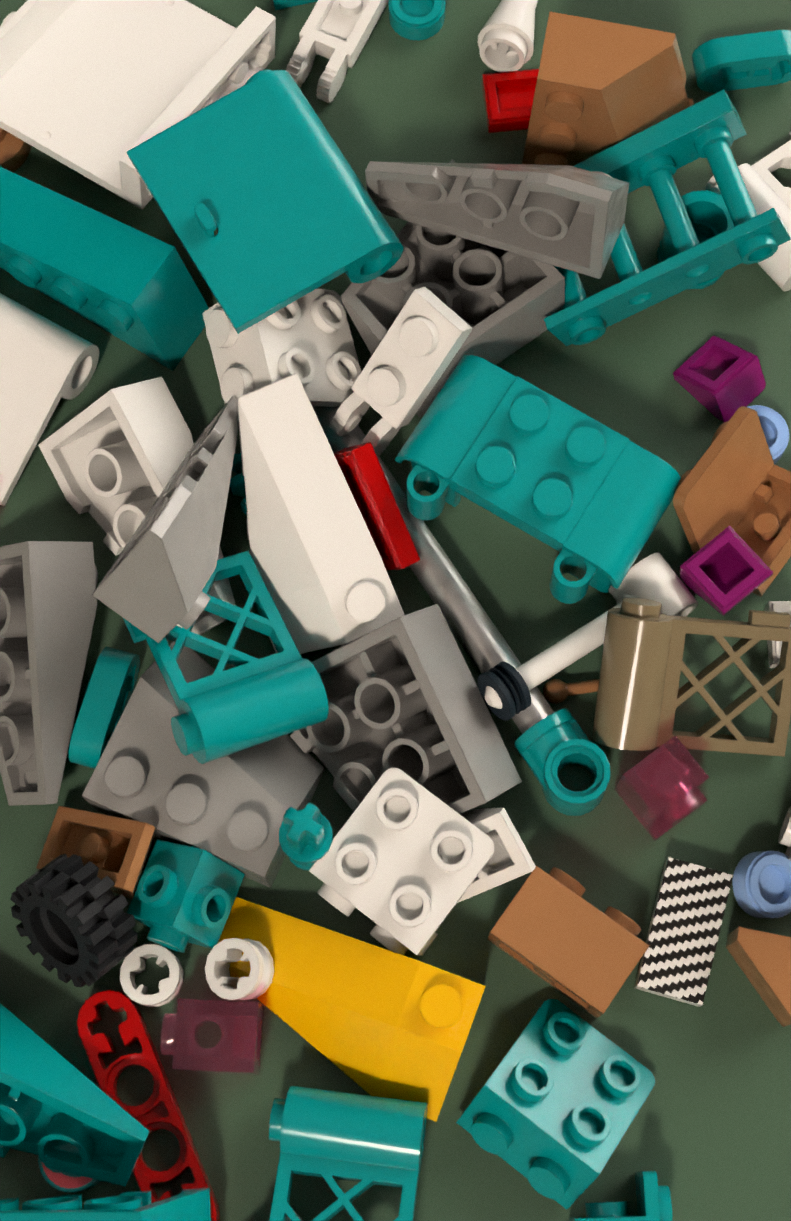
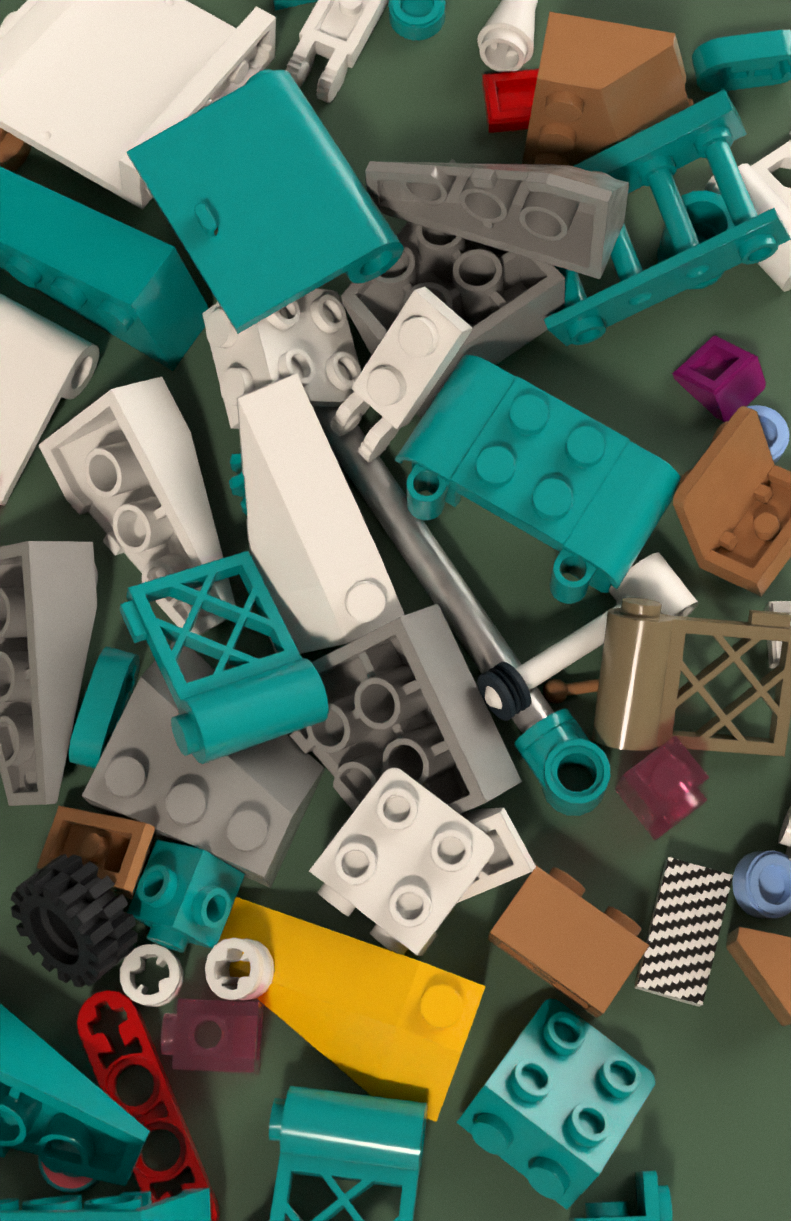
(178, 541): light grey wedge -> none
(305, 835): teal axle -> none
(377, 505): red tile -> none
(724, 571): magenta slope -> none

